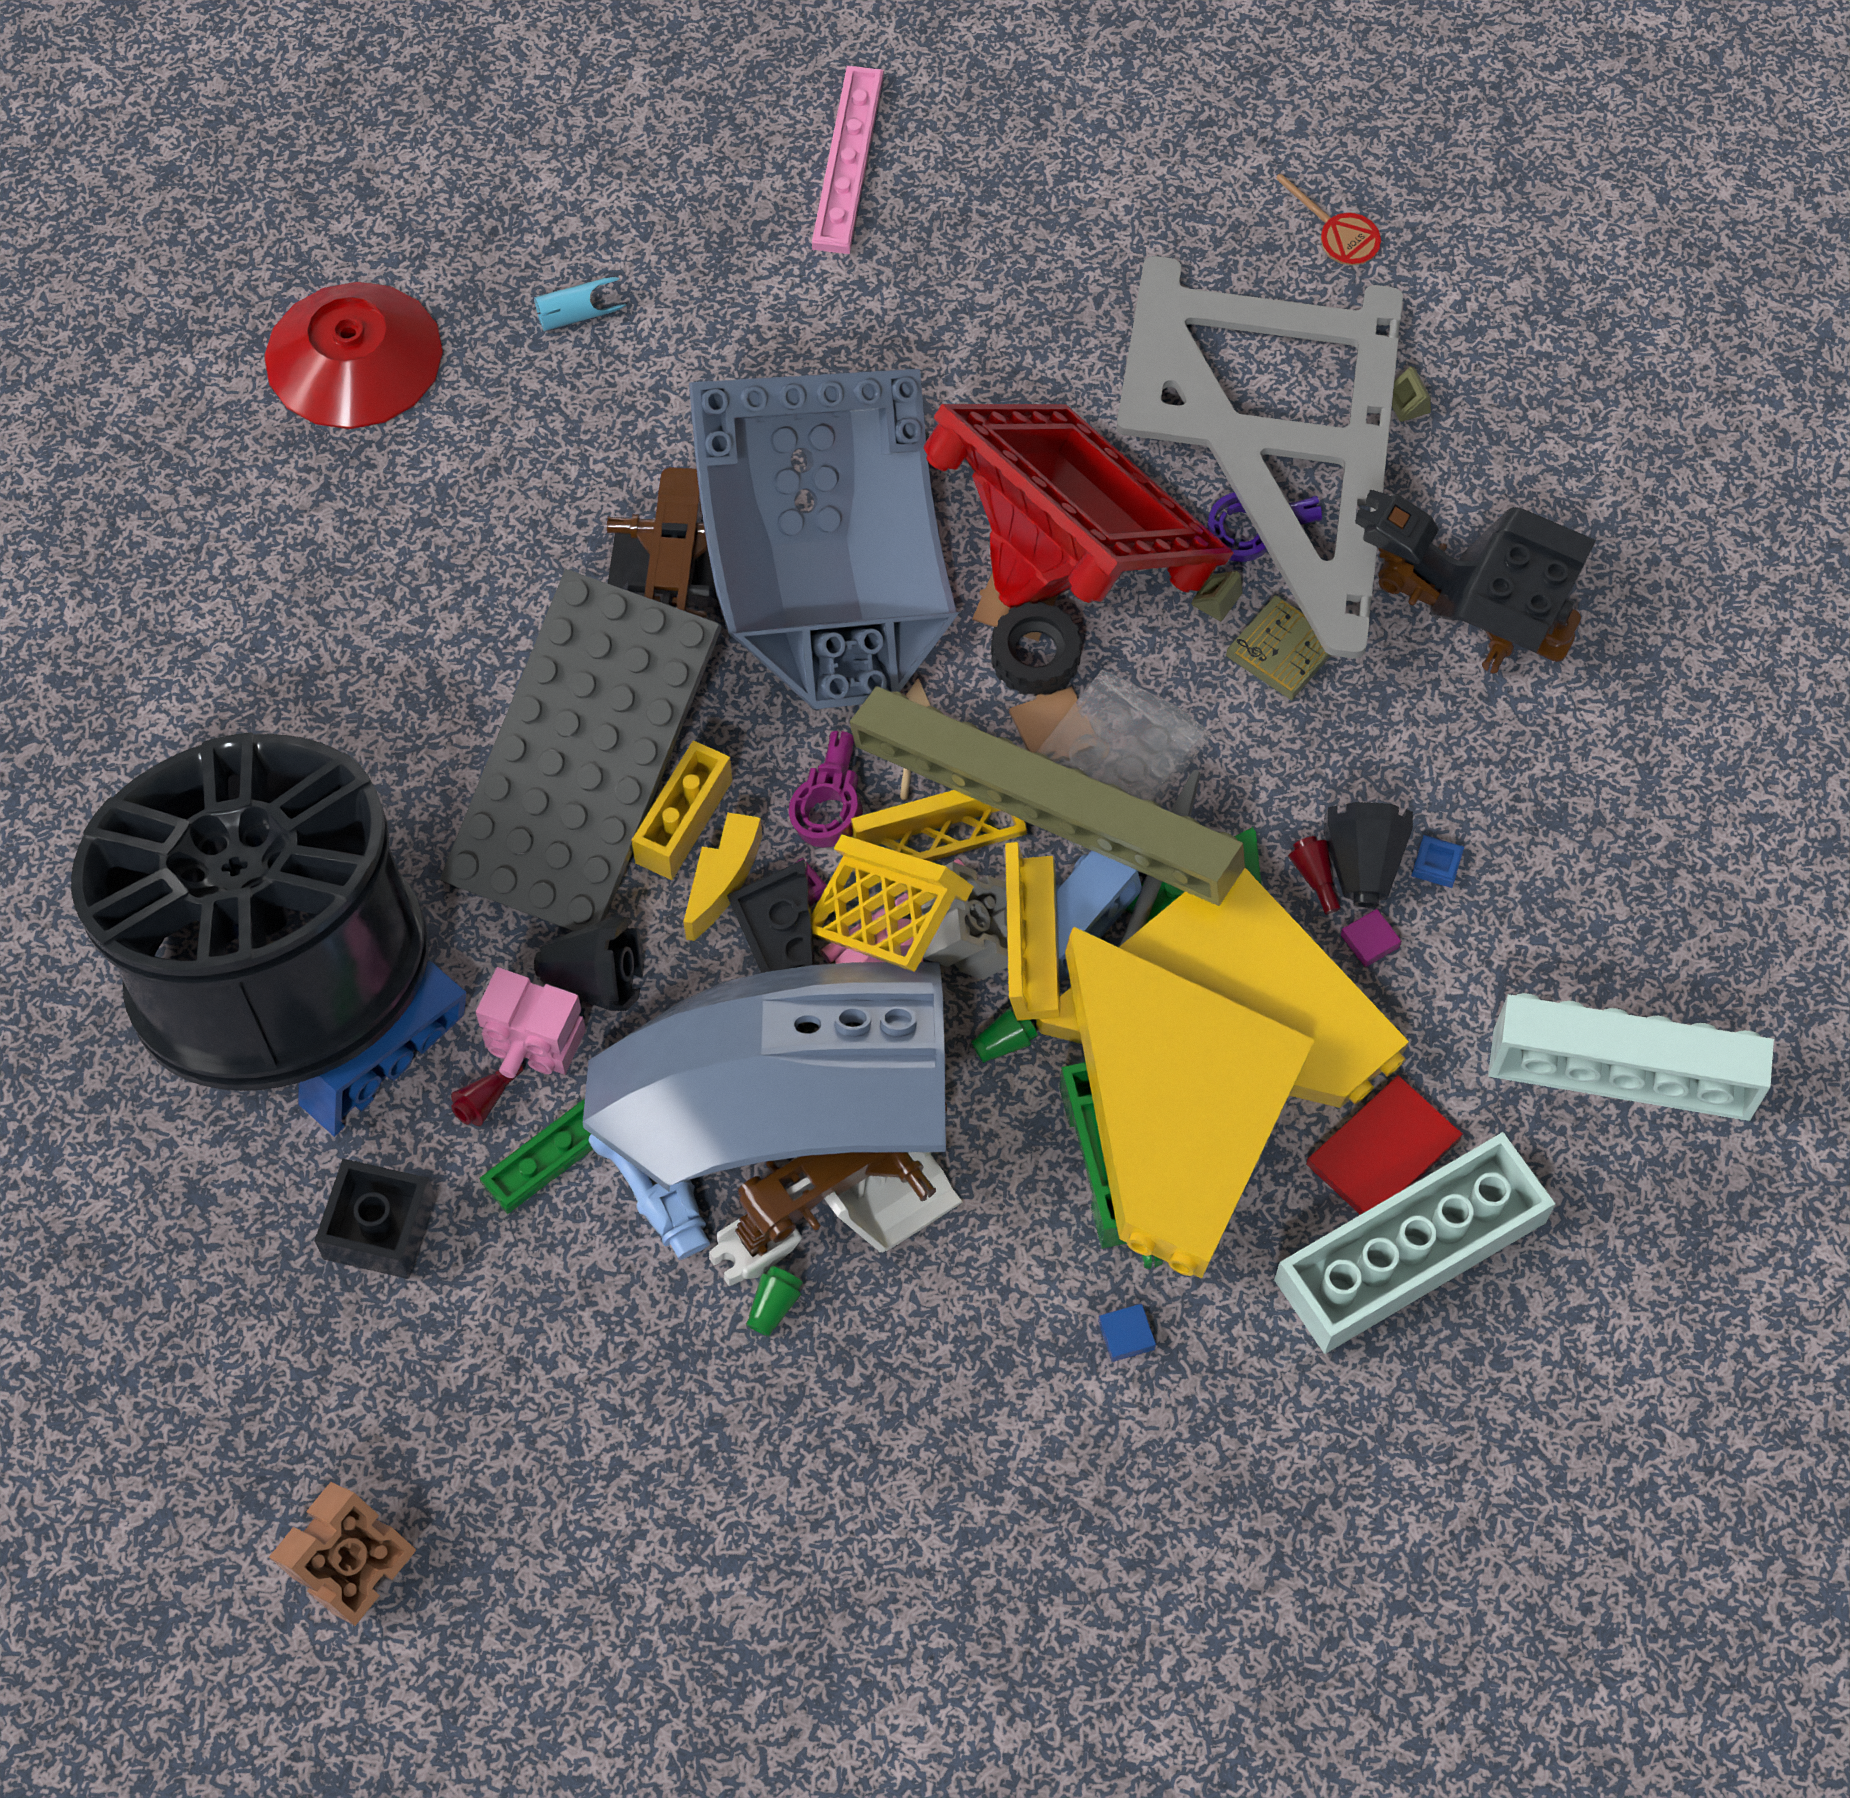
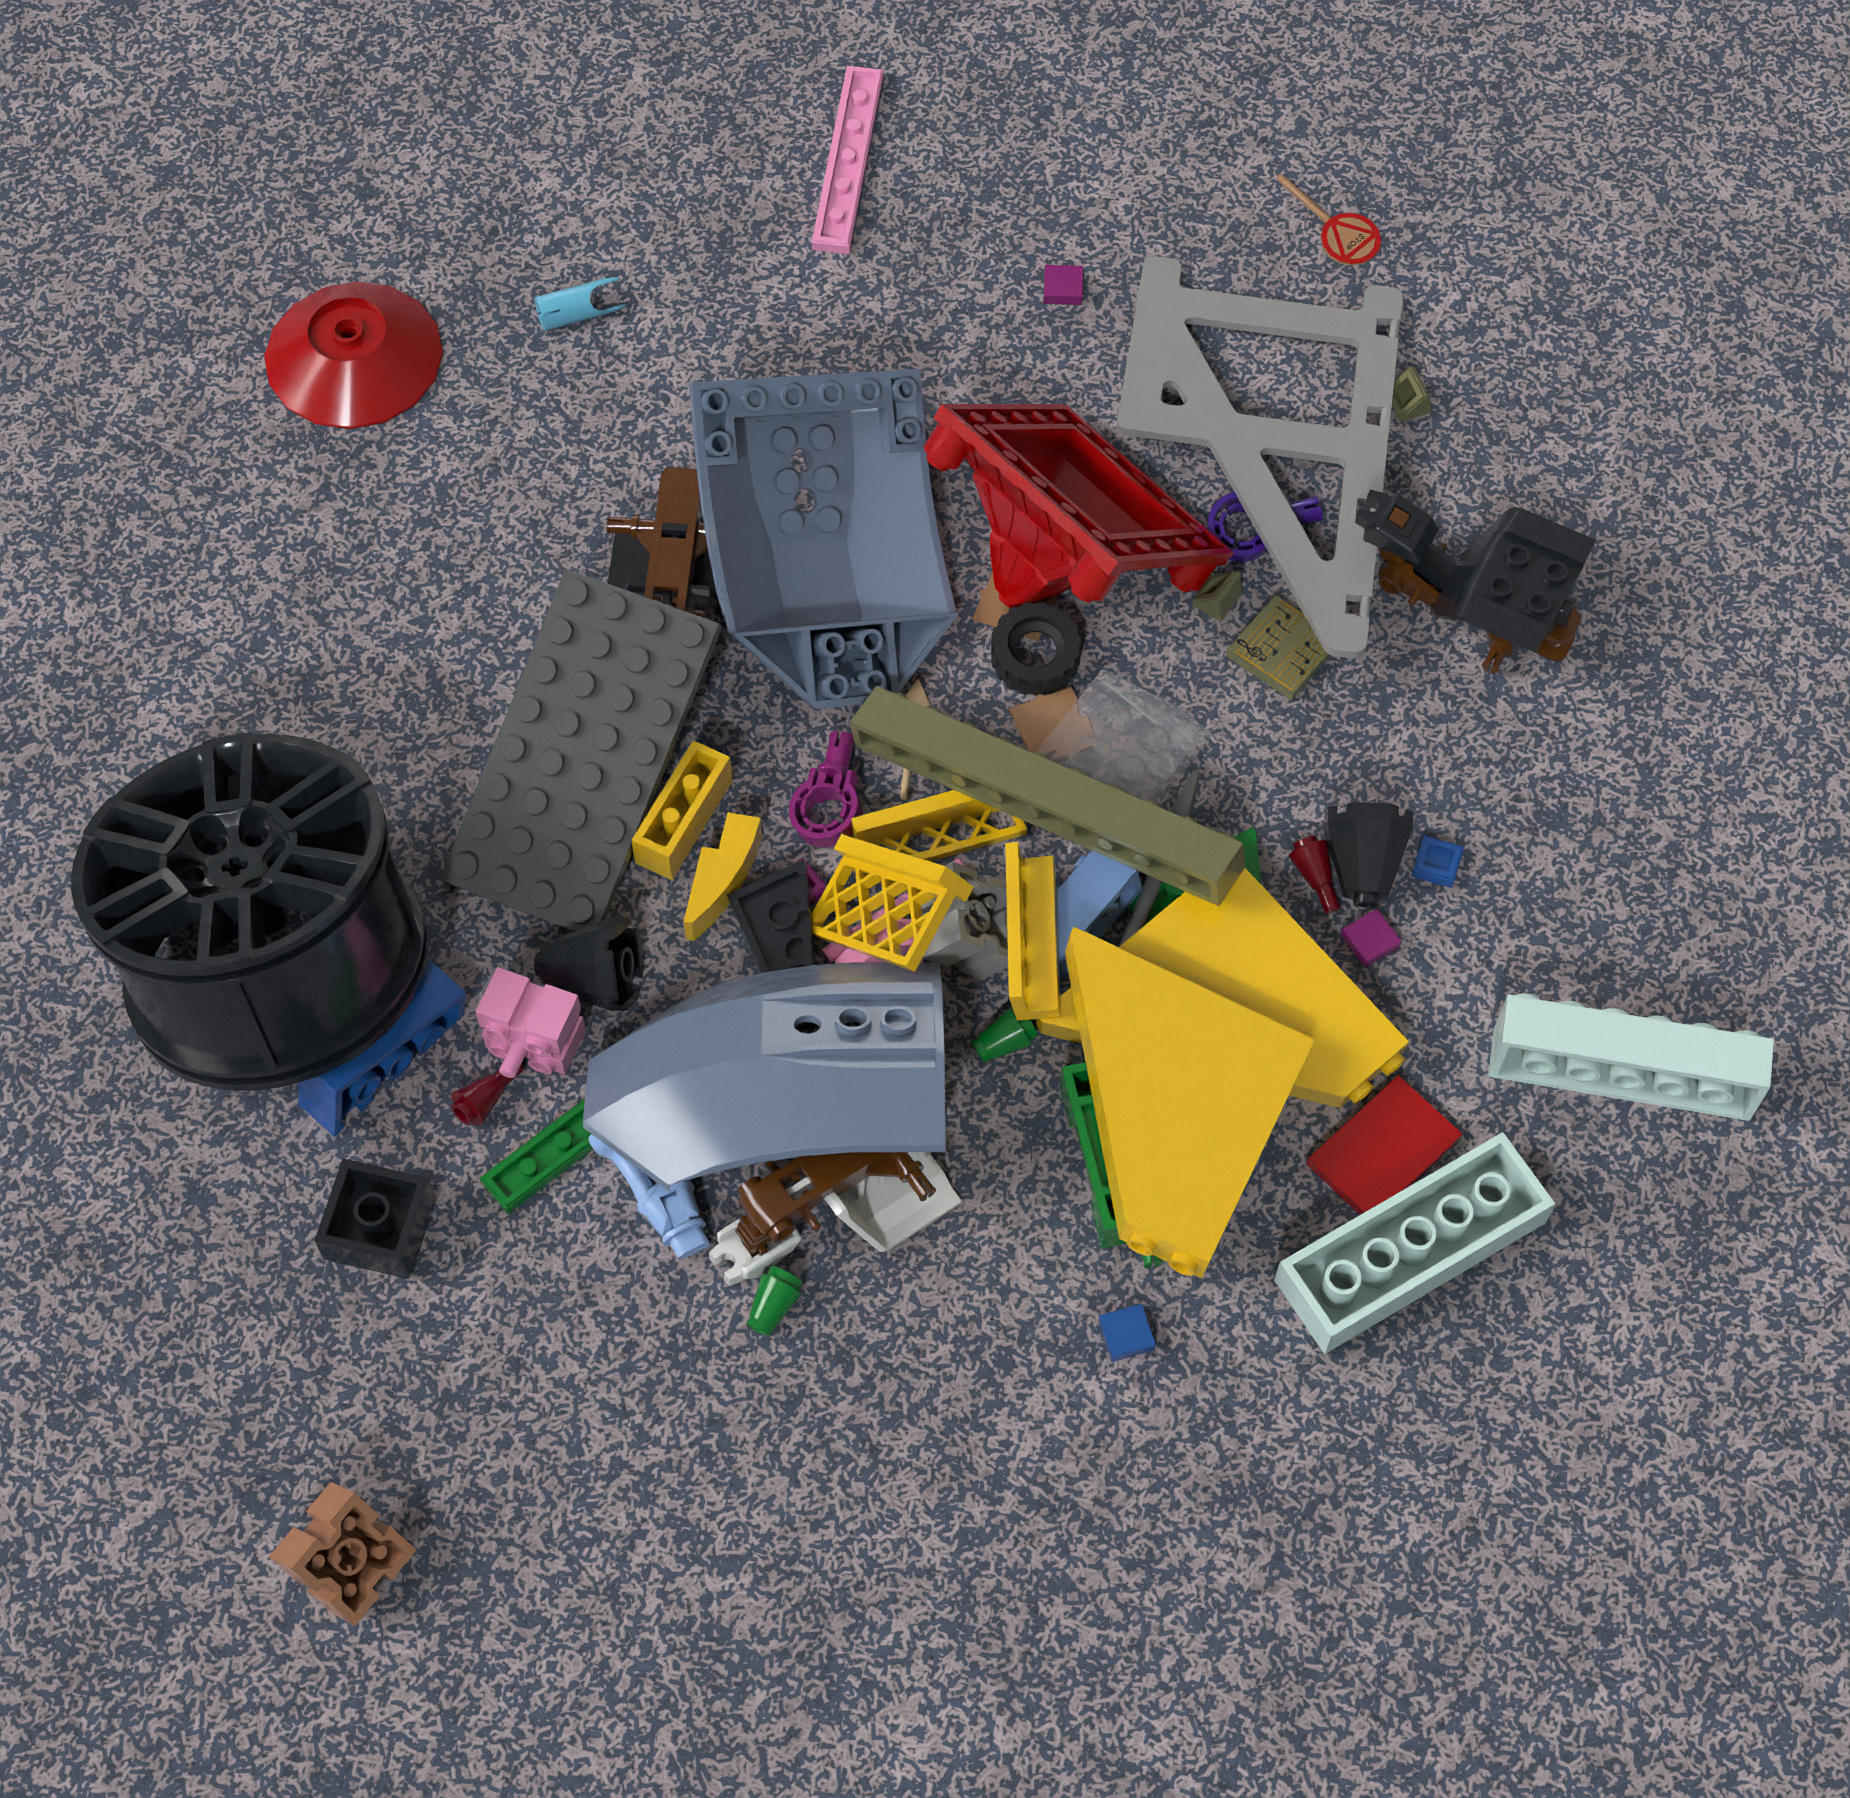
(1063, 284): none -> magenta tile

